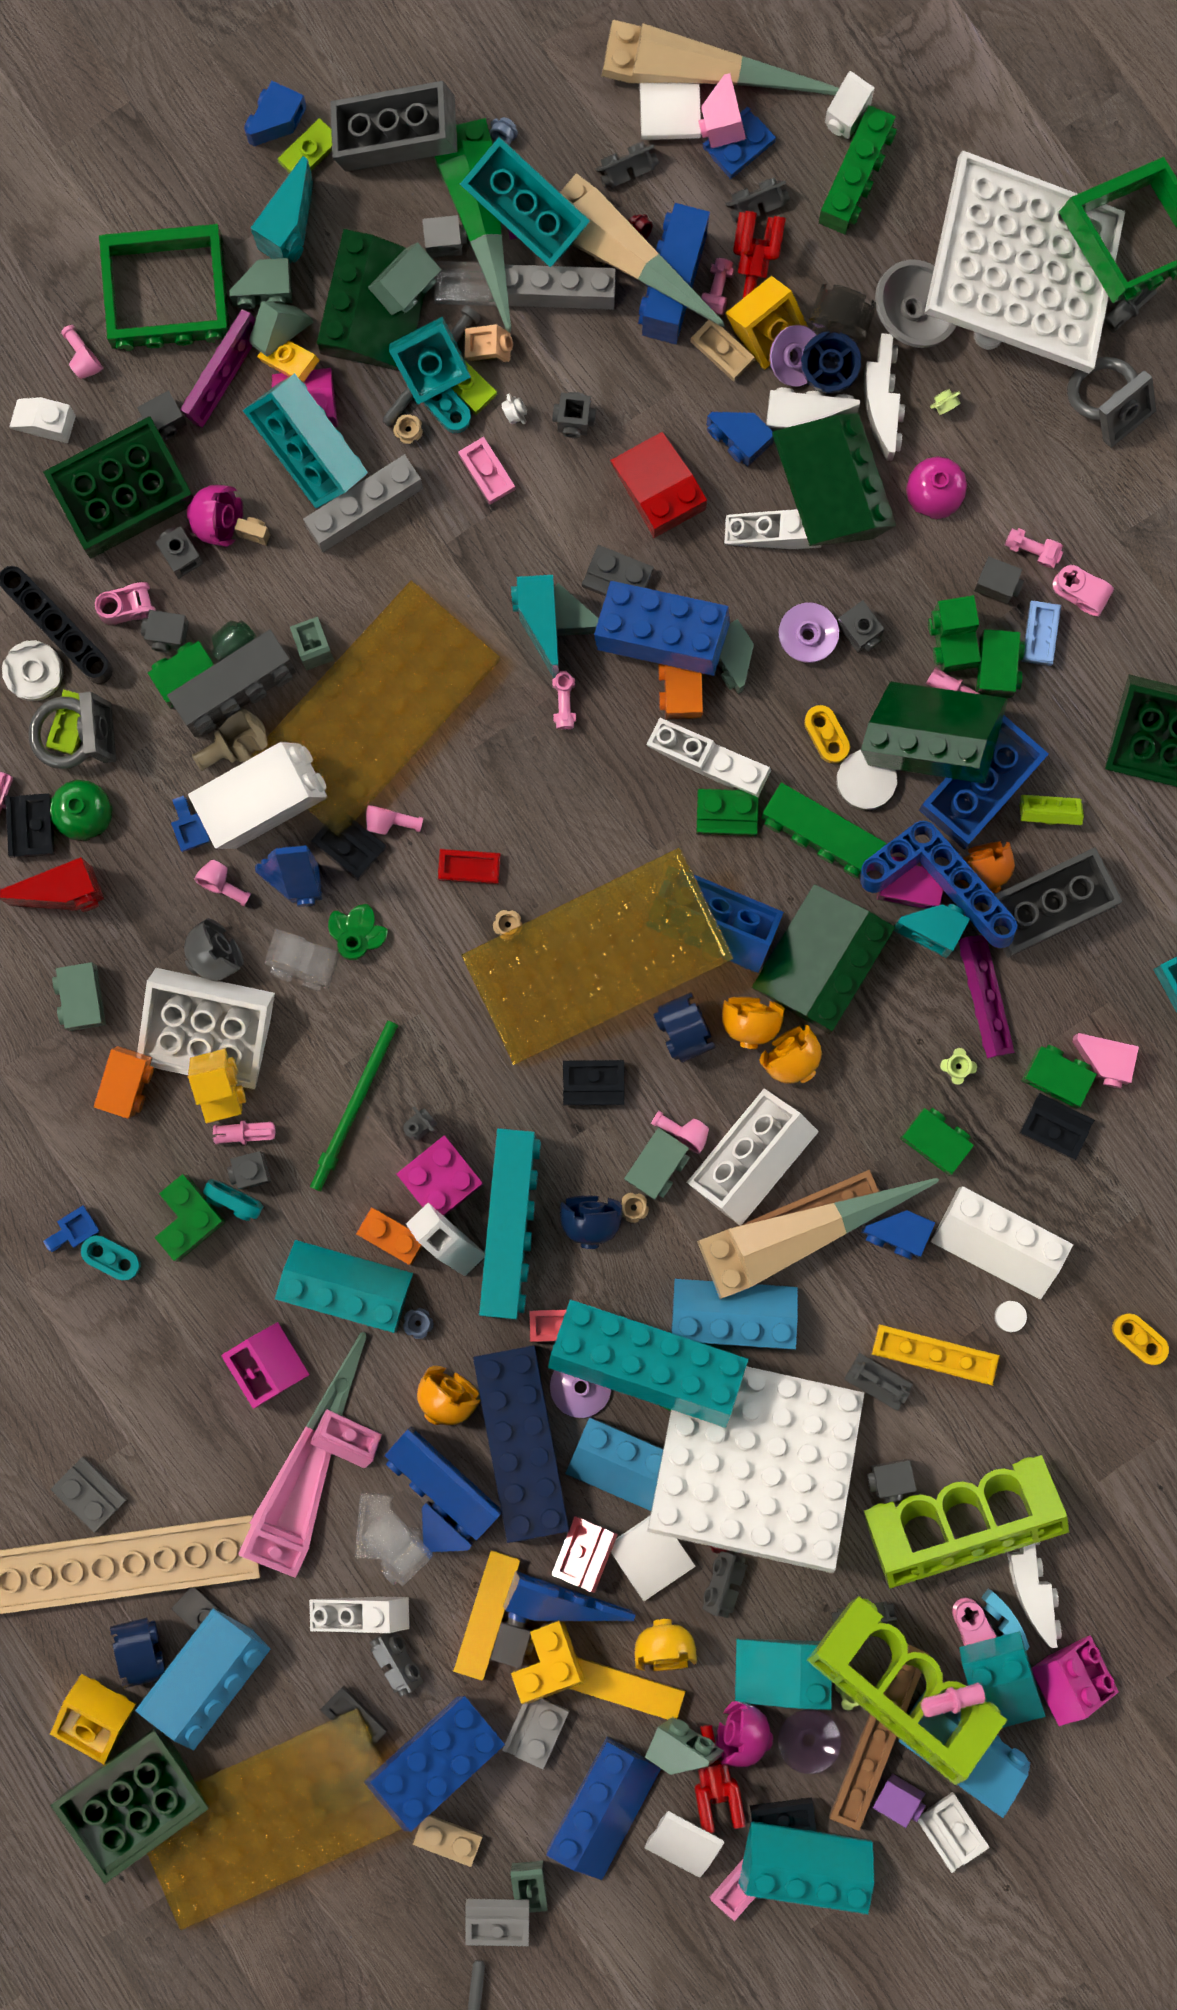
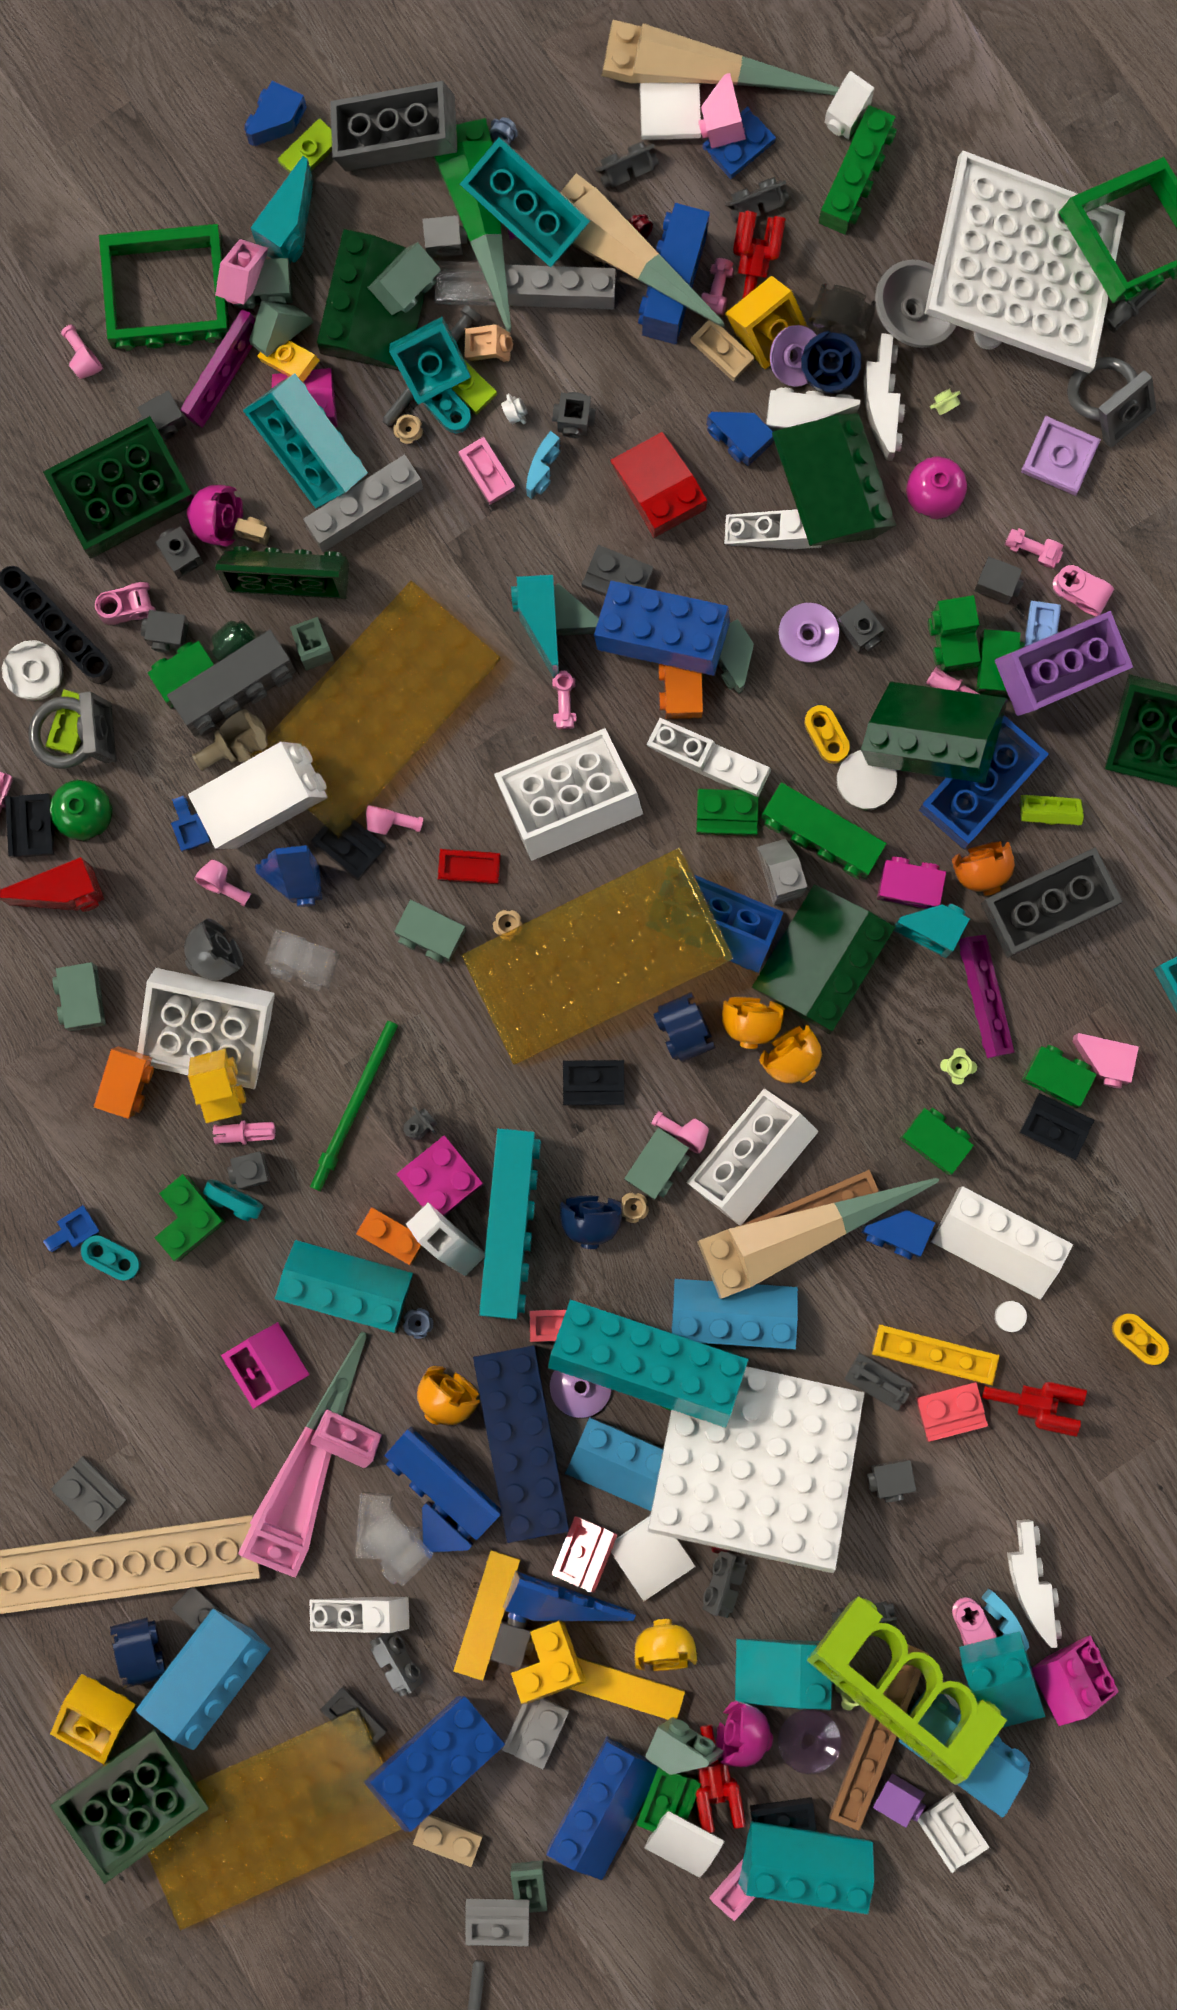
(43, 418): white slope -> none
(240, 272): none -> bright pink slope
(284, 573): none -> dark green slope
(356, 927): green plate -> none
(429, 931): none -> sand green brick
(539, 473): none -> medium azure slope
(569, 794): none -> white slope
(668, 1793): none -> green plate
(782, 871): none -> light grey slope
(943, 875): blue beam -> none
(951, 1411): none -> coral plate
(953, 1700): bright pink axle -> none
(1027, 1479): lime fence -> none
(1043, 1405): none -> red plant
(1060, 455): none -> lavender plate
(1063, 663): none -> medium lavender brick

